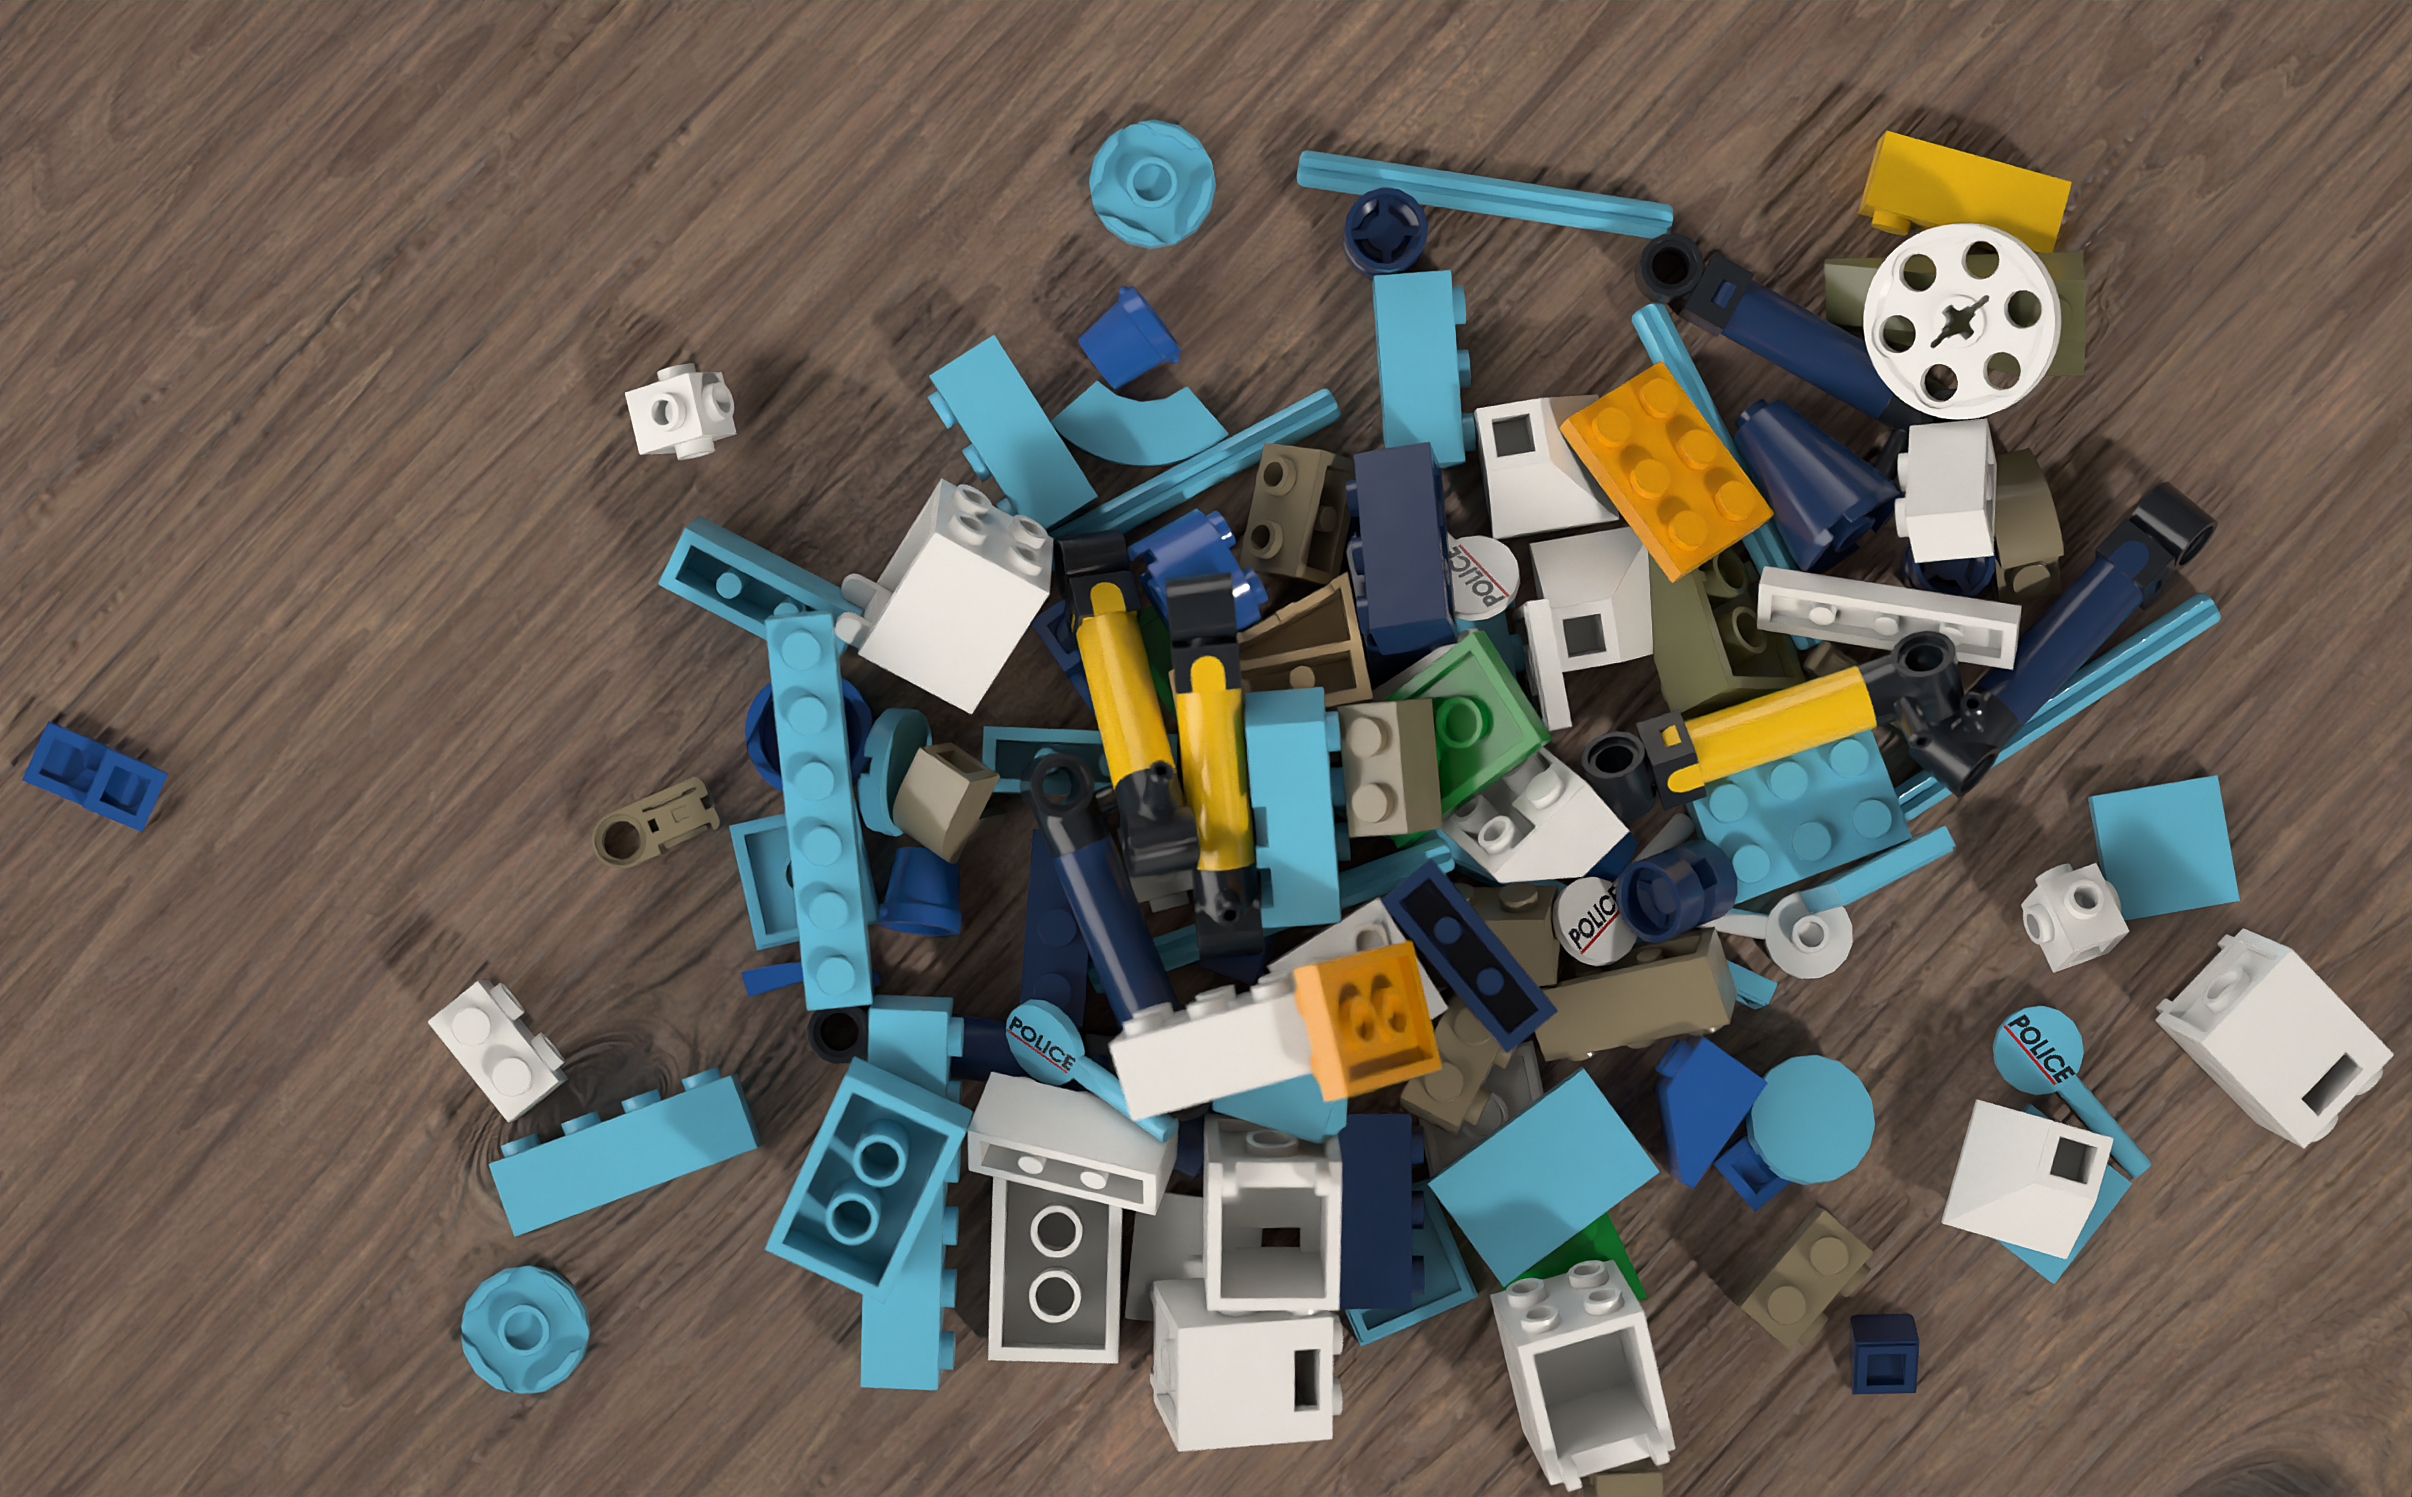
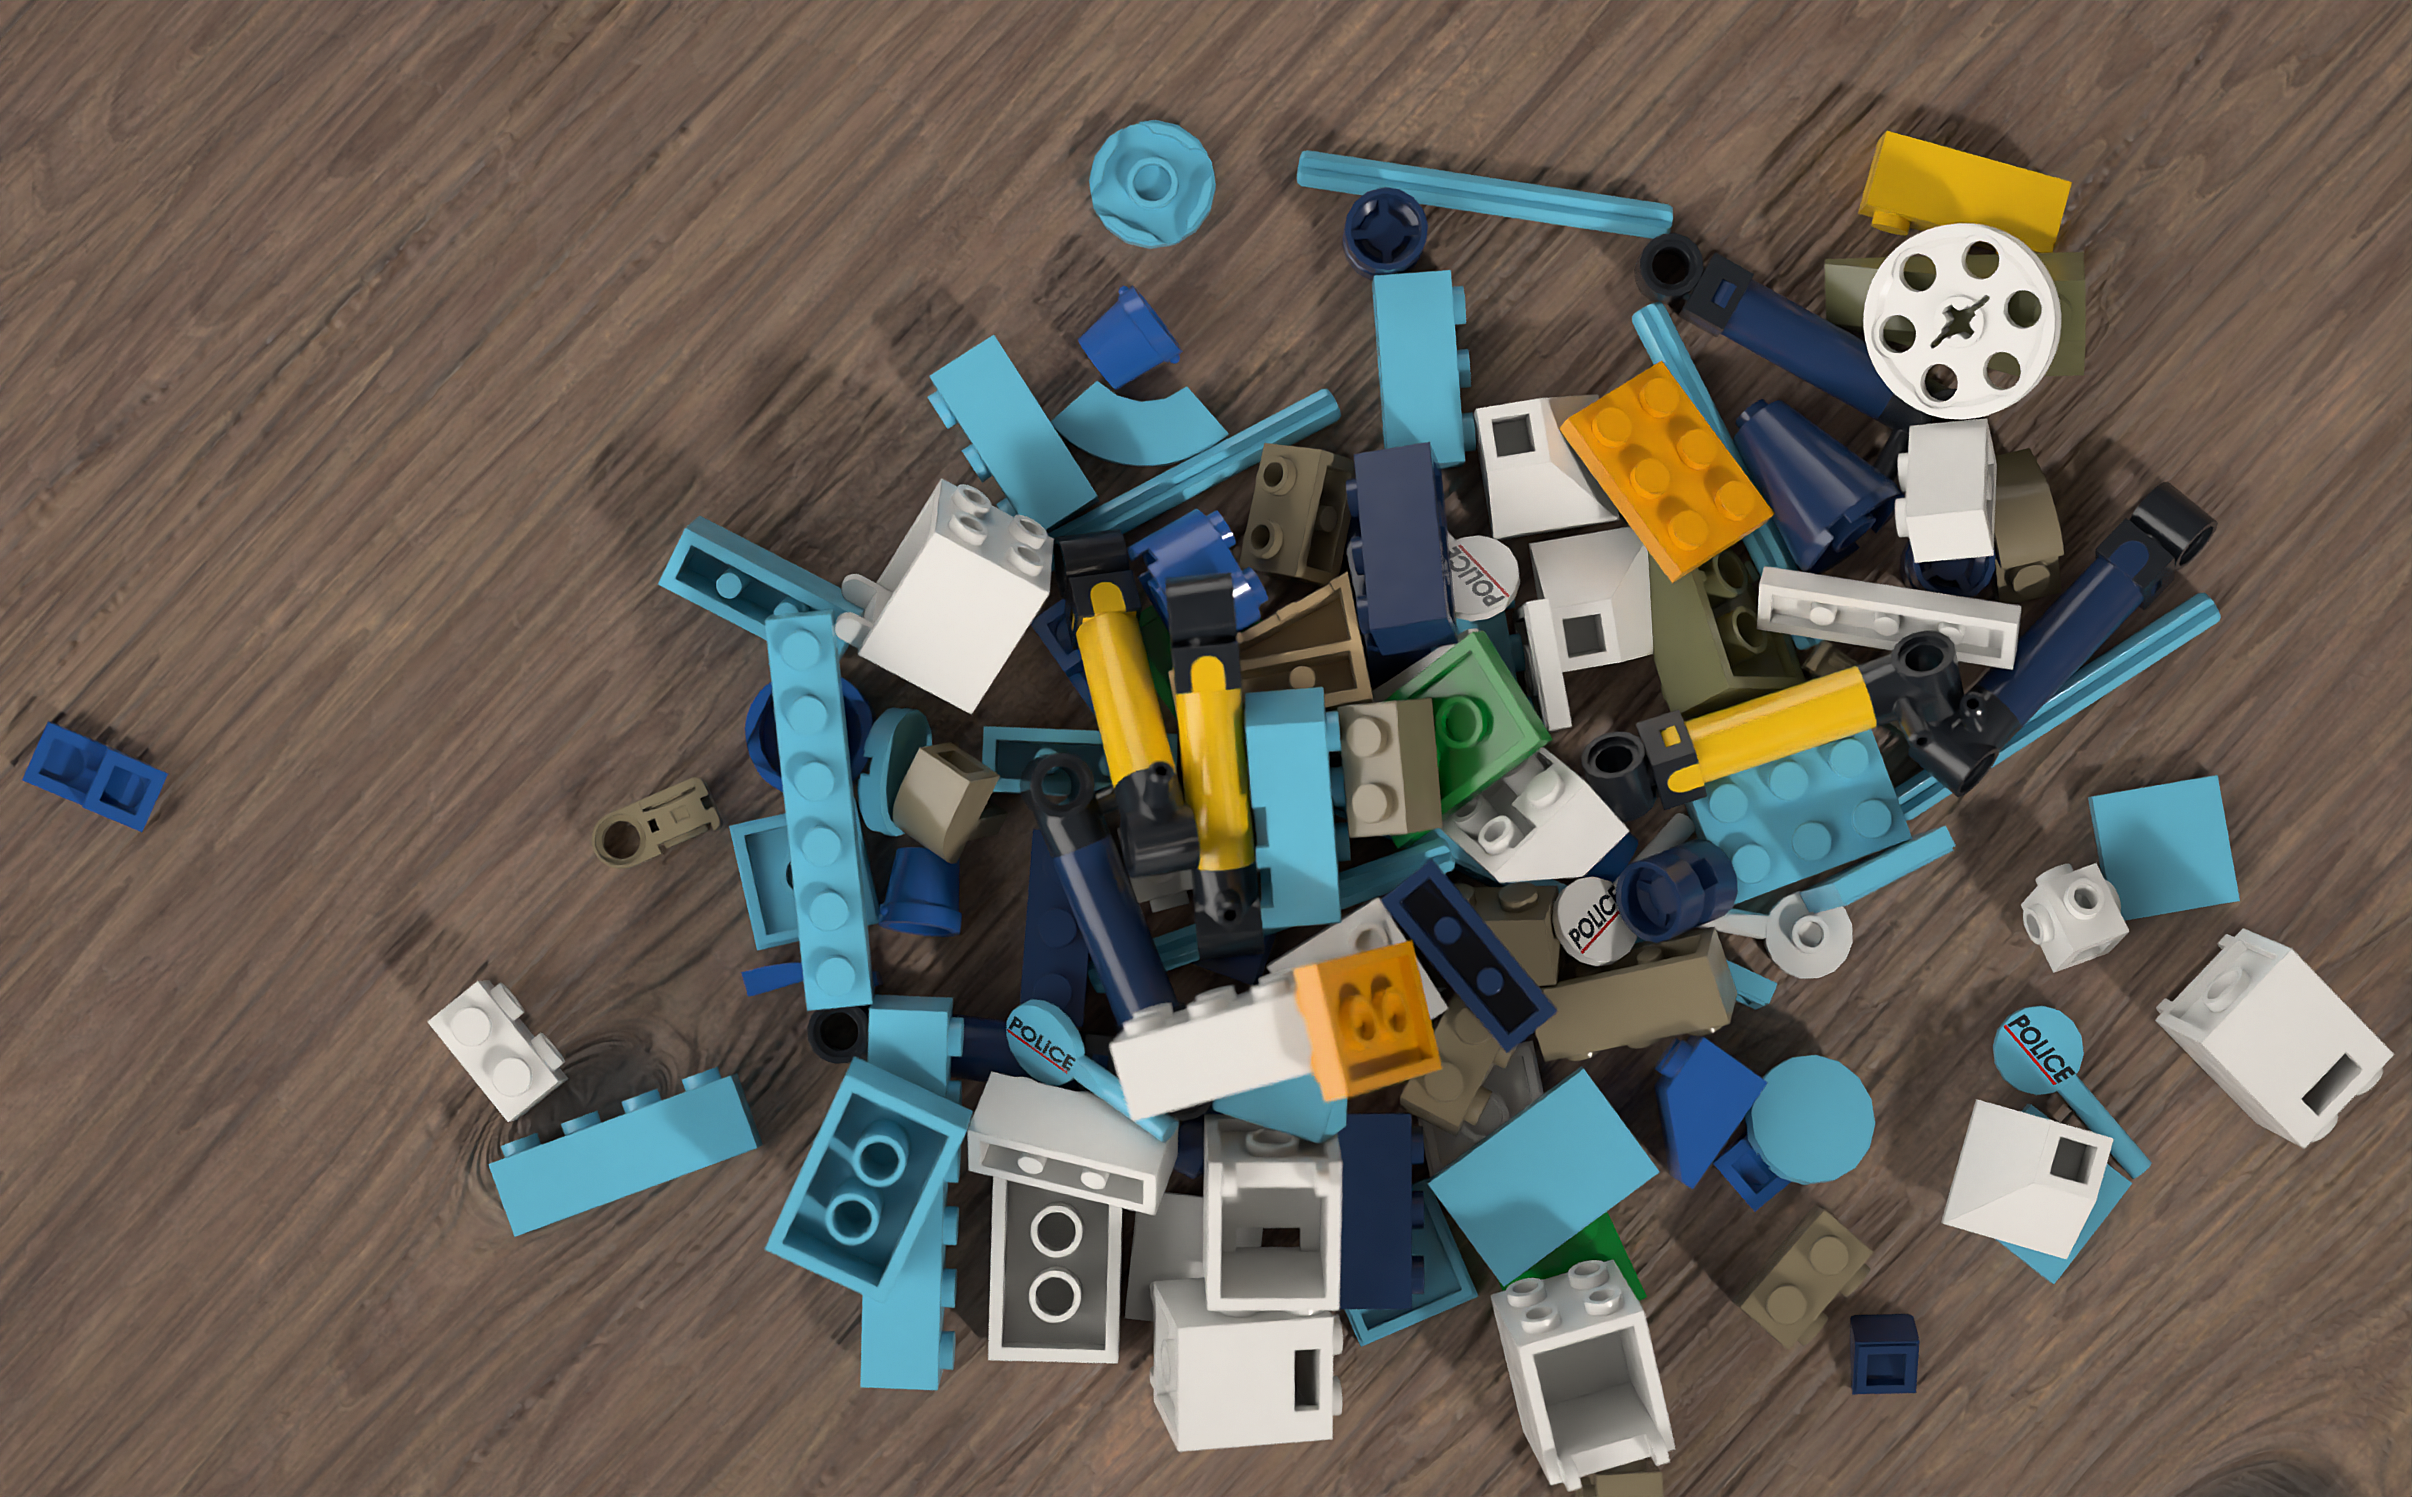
(525, 1329): medium azure tile -> none
(681, 412): white brick -> none

